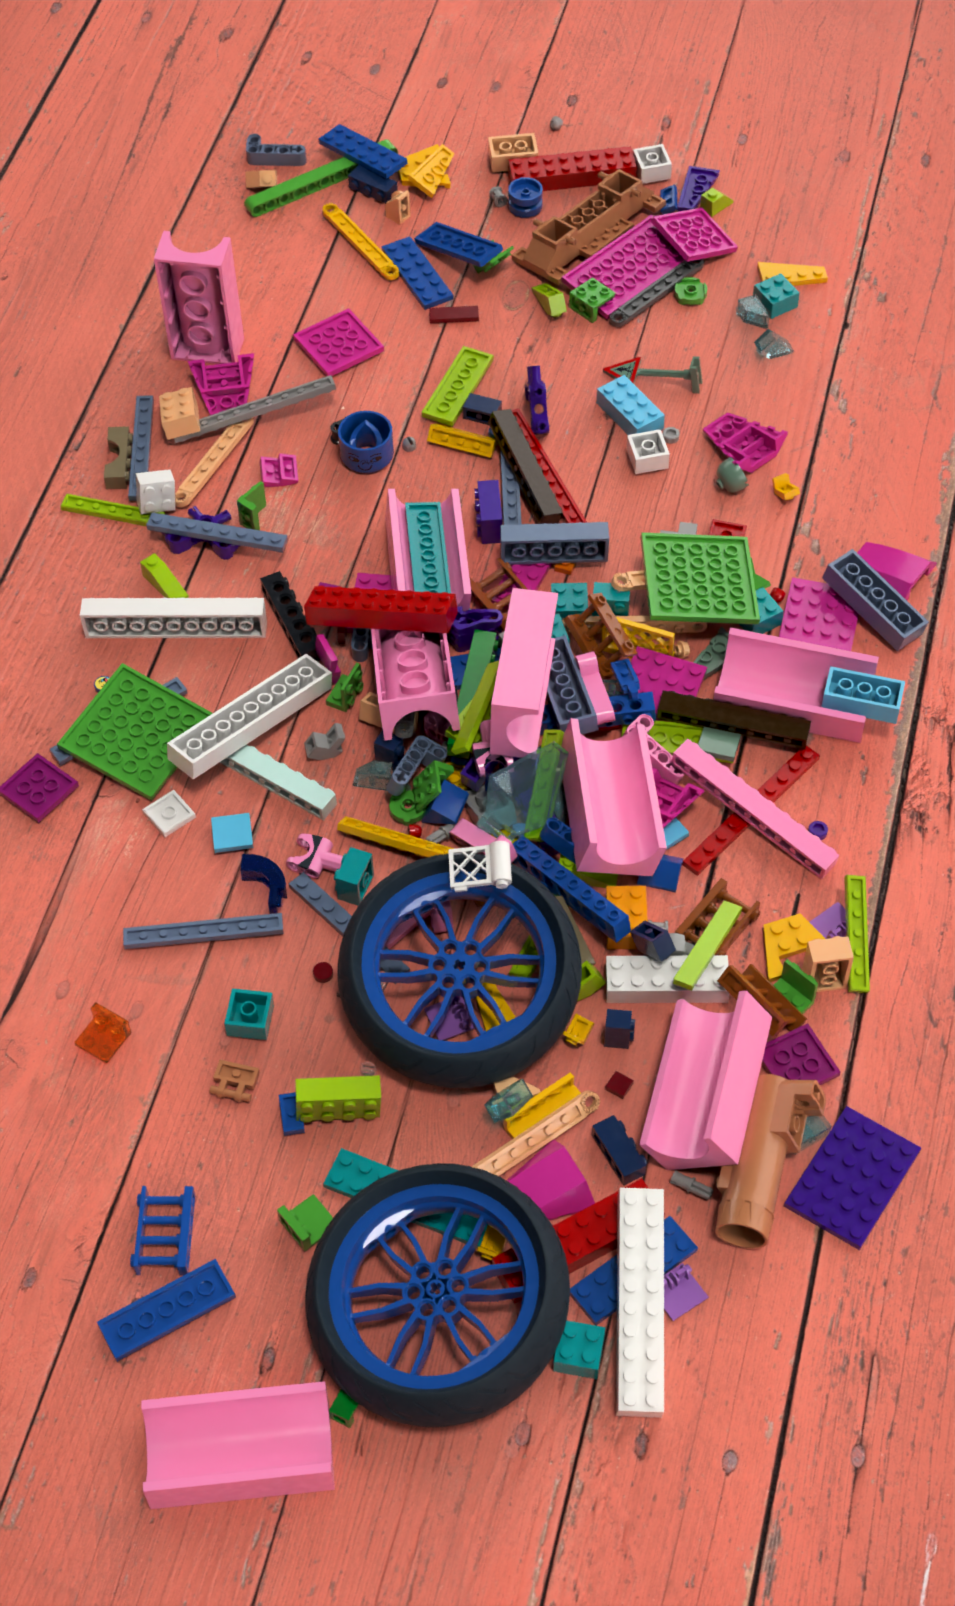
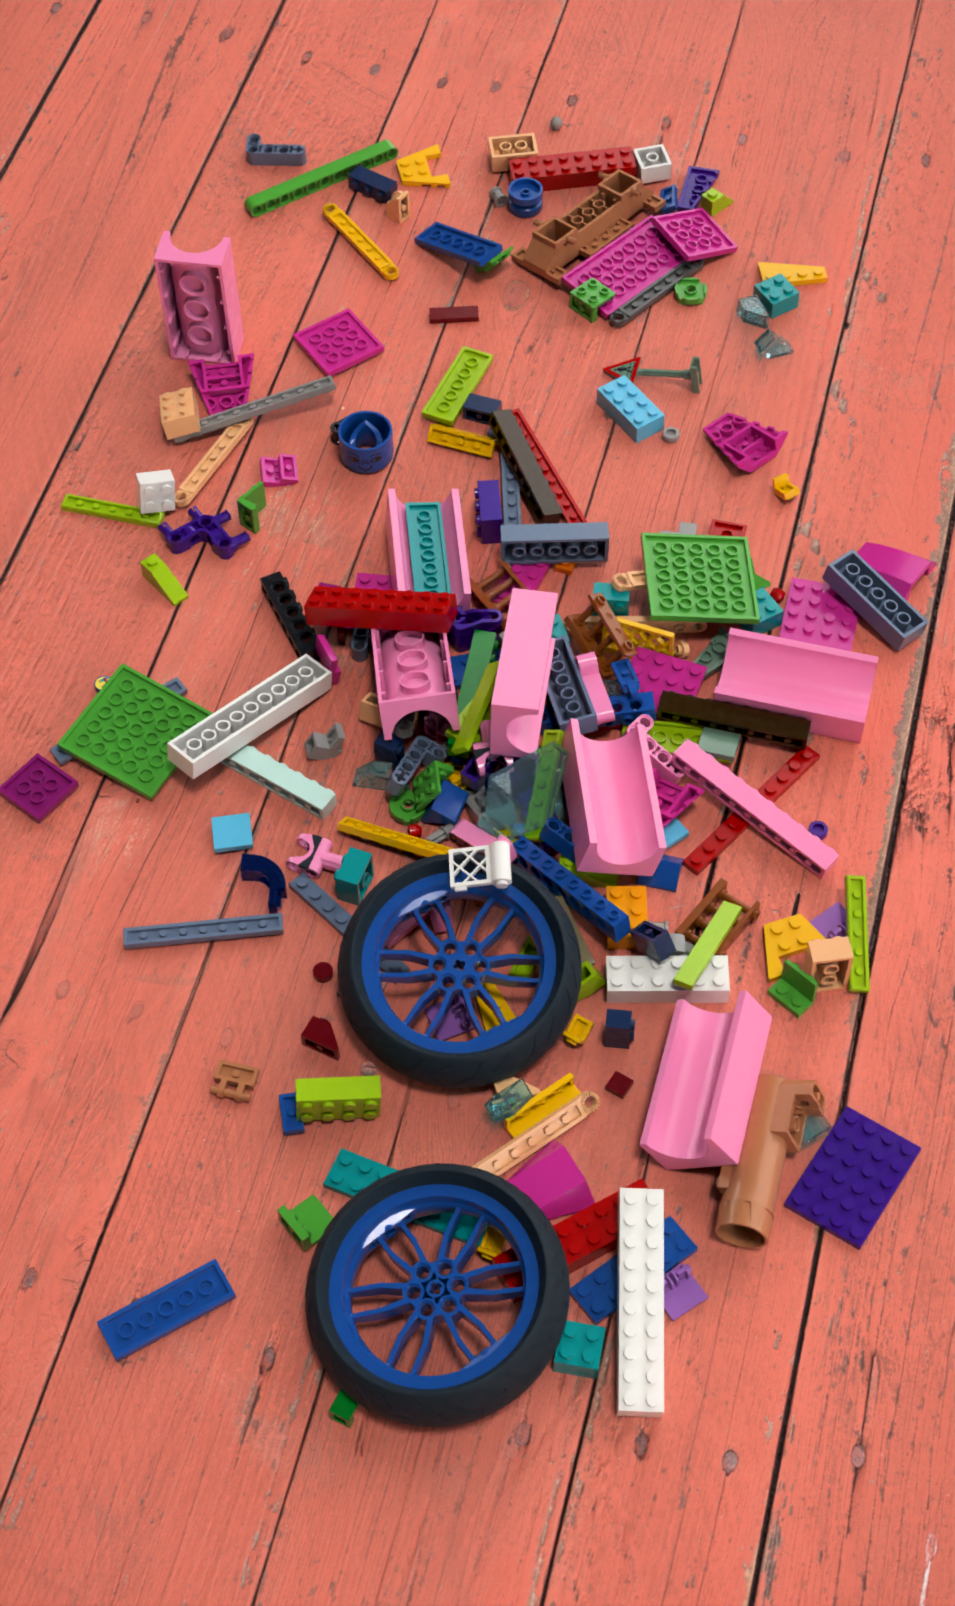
(104, 1033): clear orange bracket -> none
(116, 473): dark tan arch -> none
(141, 441): sand blue plate -> none
(169, 813): white tile -> none
(173, 617): white brick -> none
(182, 1240): blue fence -> none
(217, 532): sand blue plate -> none
(238, 1445): bright pink piece -> none
(249, 1014): teal brick -> none
(261, 179): light nougat slope -> none
(320, 1037): none -> dark red slope
(346, 689): bright green bracket -> none
(363, 151): blue plate -> none
(406, 444): light grey hinge -> none
(418, 273): blue plate -> none
(431, 171): yellow wing -> none
(536, 394): dark purple pin -> none
(550, 299): lime slope -> none
(571, 598): teal brick -> none
(619, 1149): dark blue brick -> none
(648, 451): white brick -> none
(691, 1185): light grey axle -> none
(731, 476): sand green cylinder -> none
(766, 994): dark orange fence -> none
(799, 1057): magenta plate -> none
(863, 694): medium azure brick -> none

